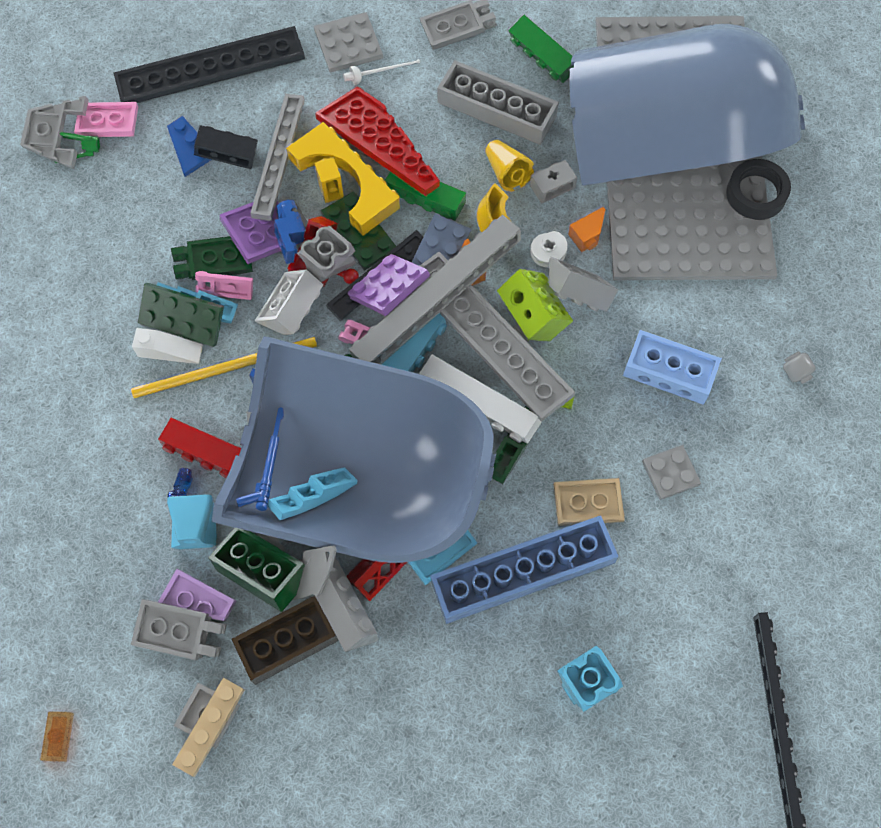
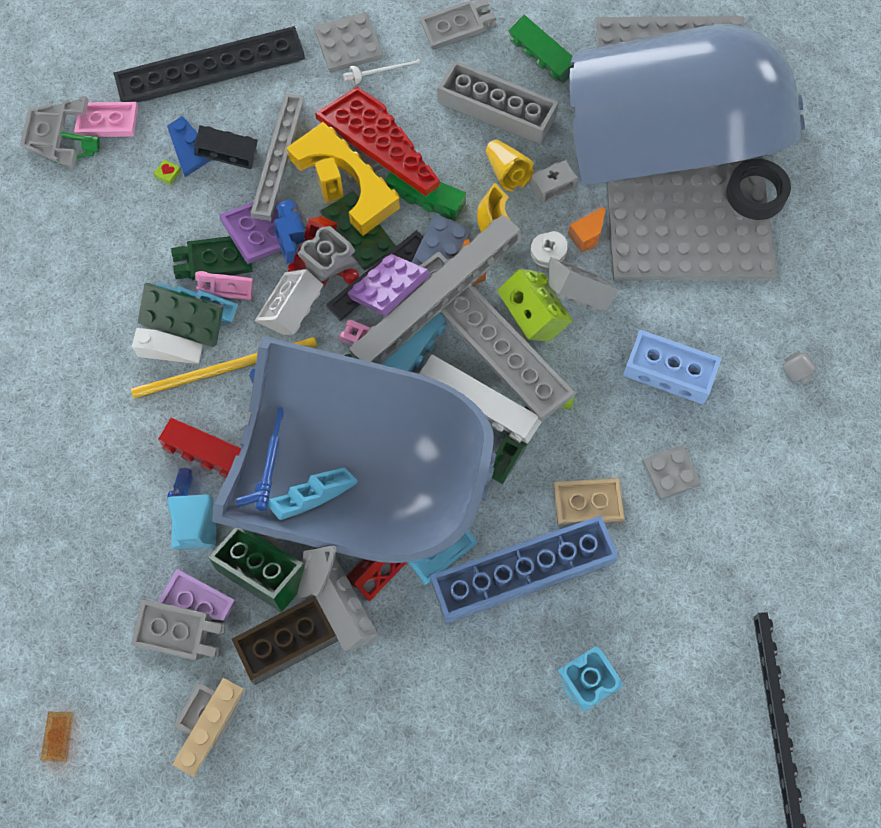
(167, 172): none -> lime tile

